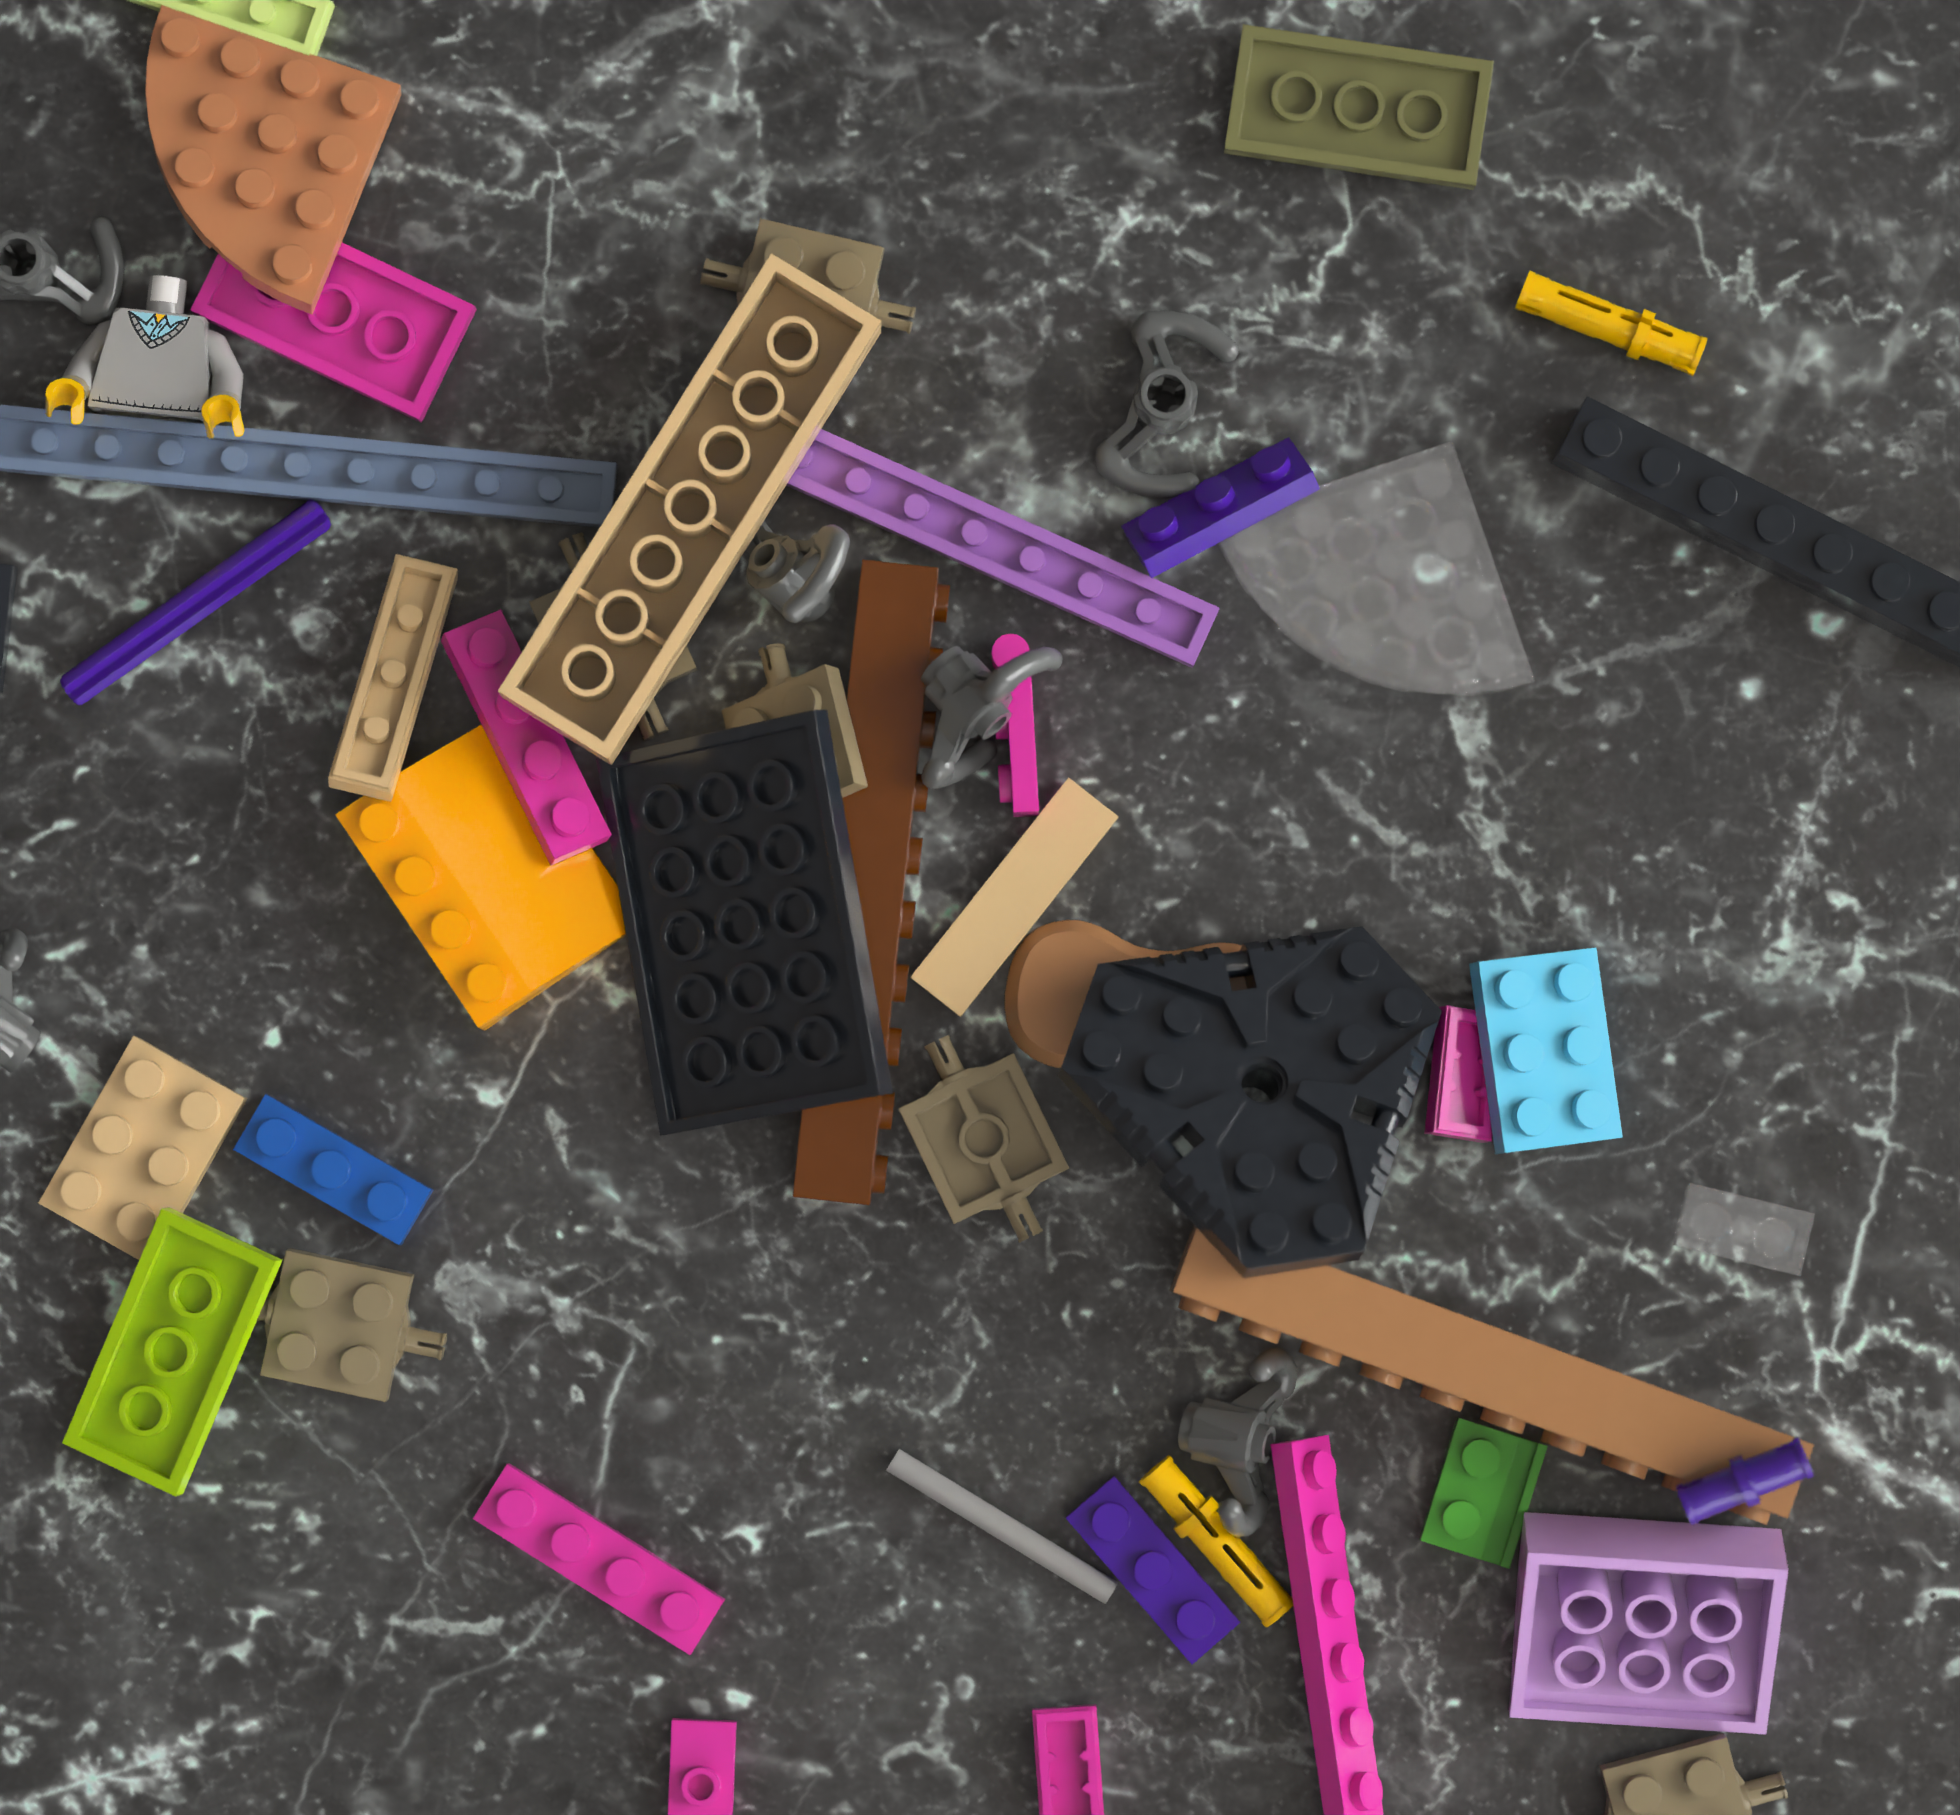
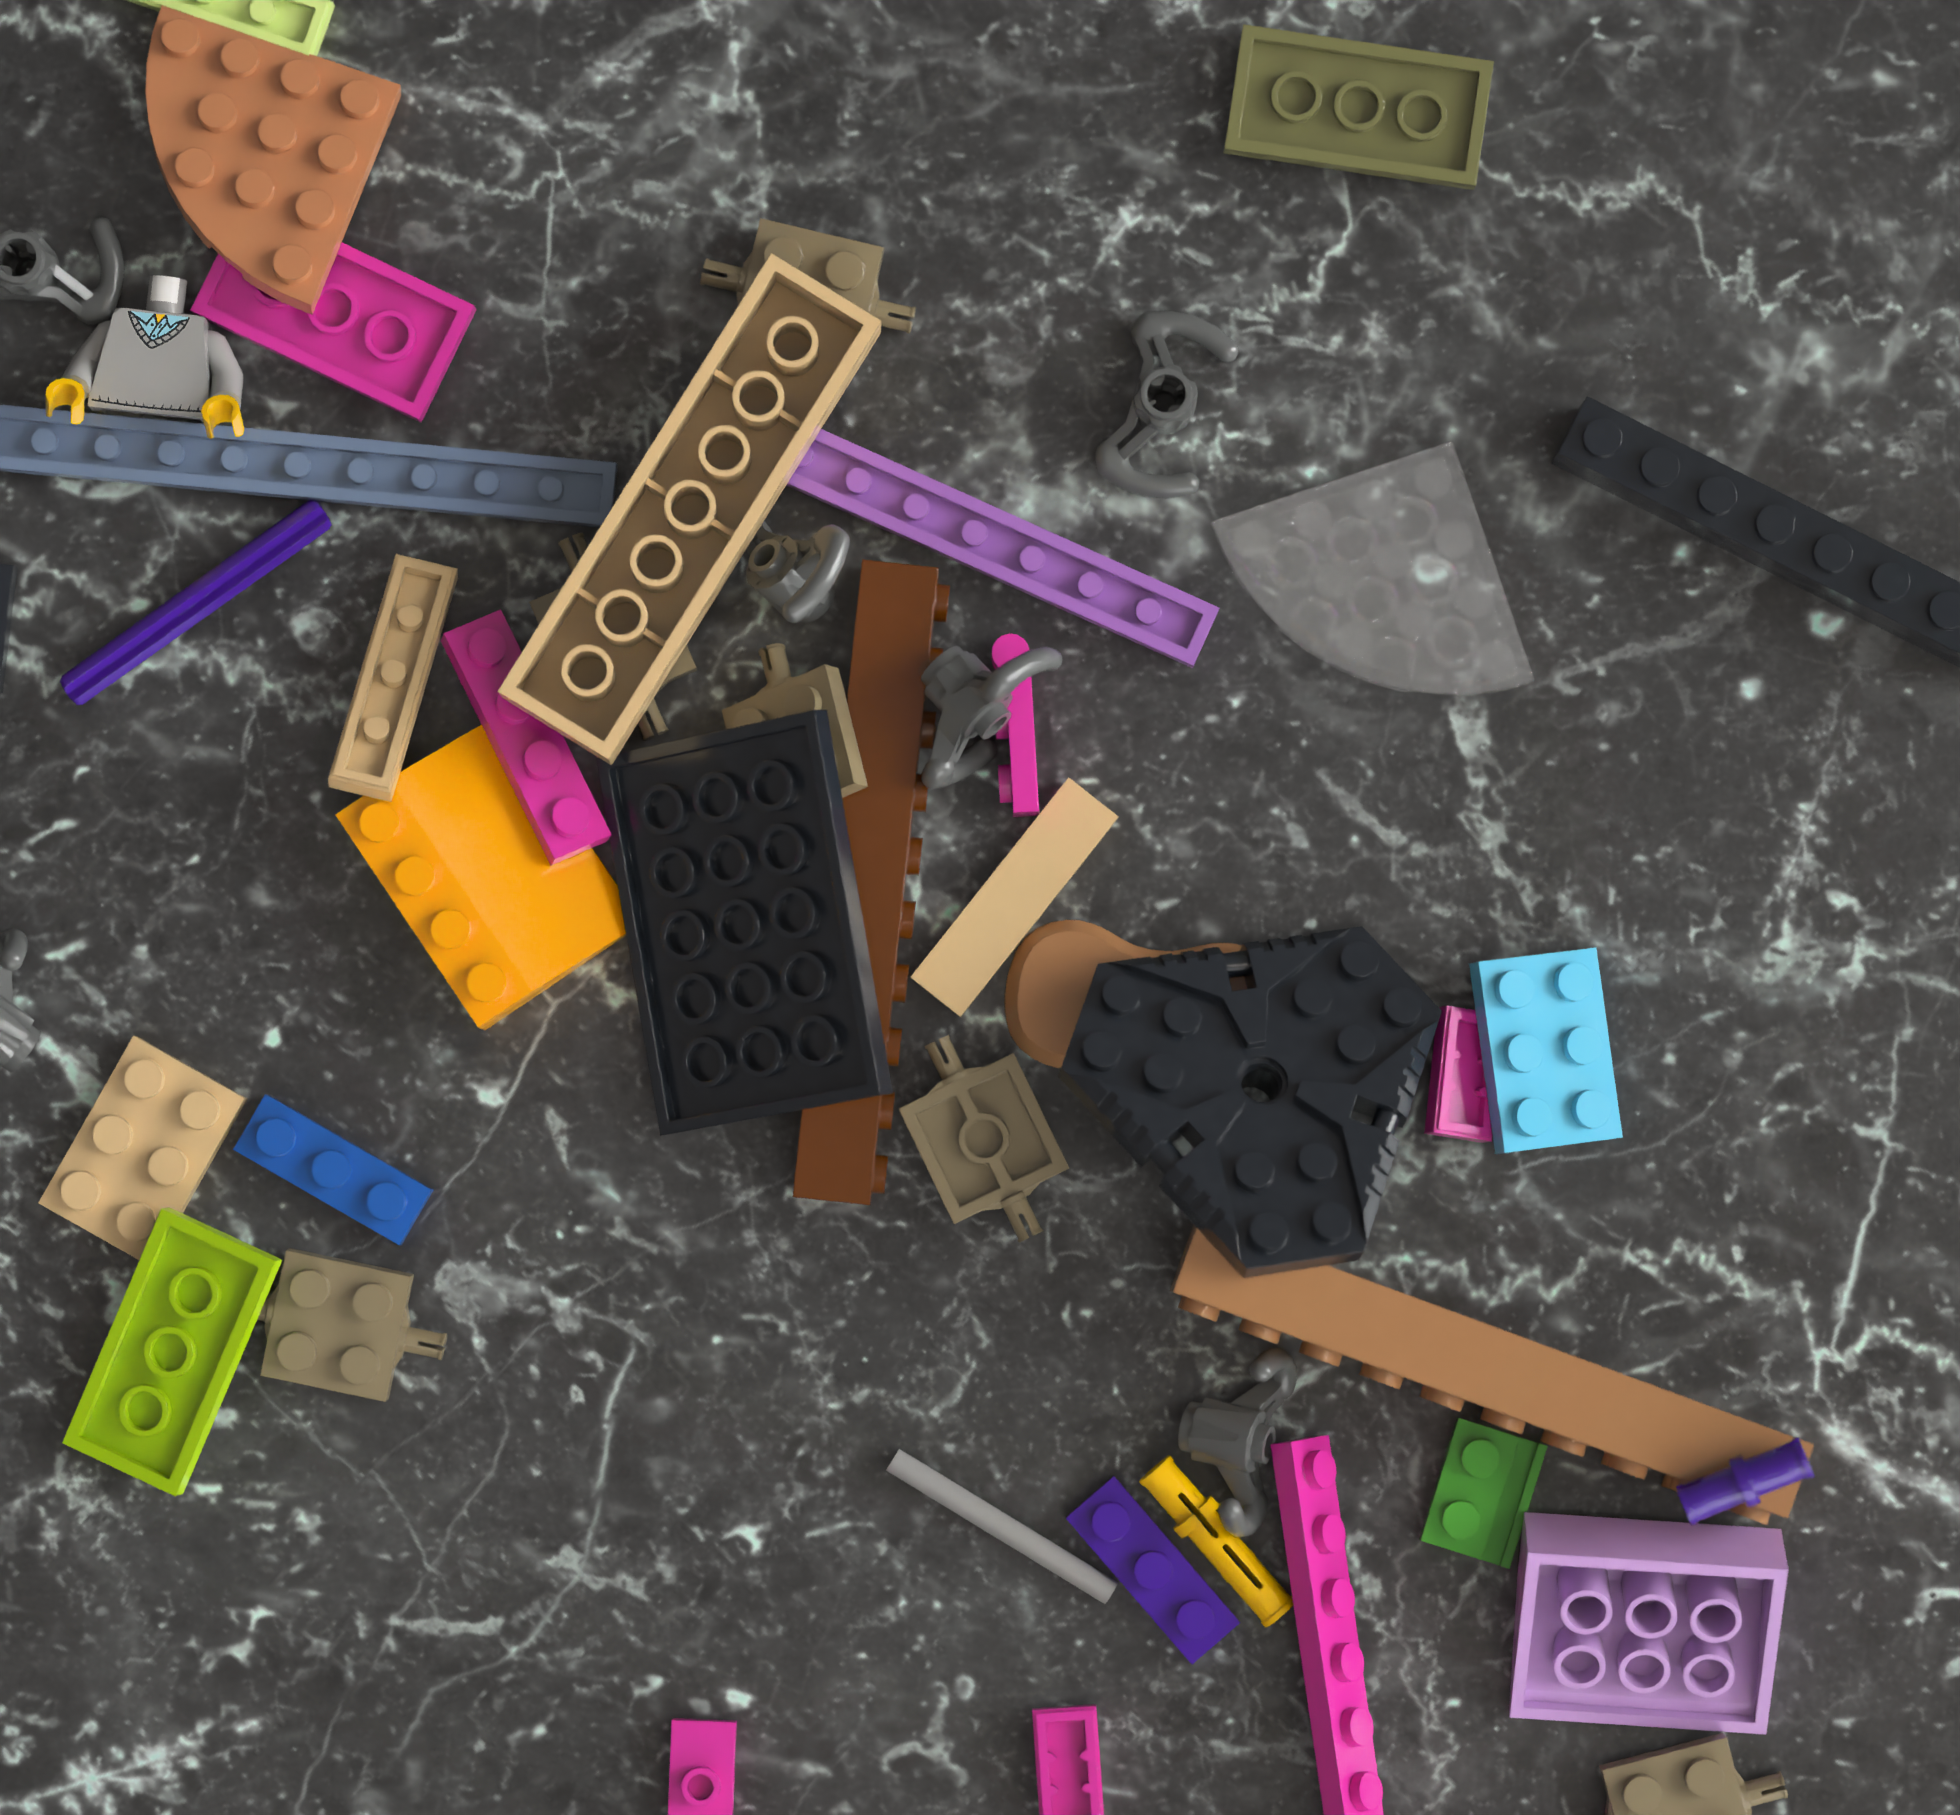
(599, 1559): dark pink plate -> none
(1220, 507): dark purple plate -> none
(1622, 327): yellow pin -> none
(1743, 1229): clear plate -> none

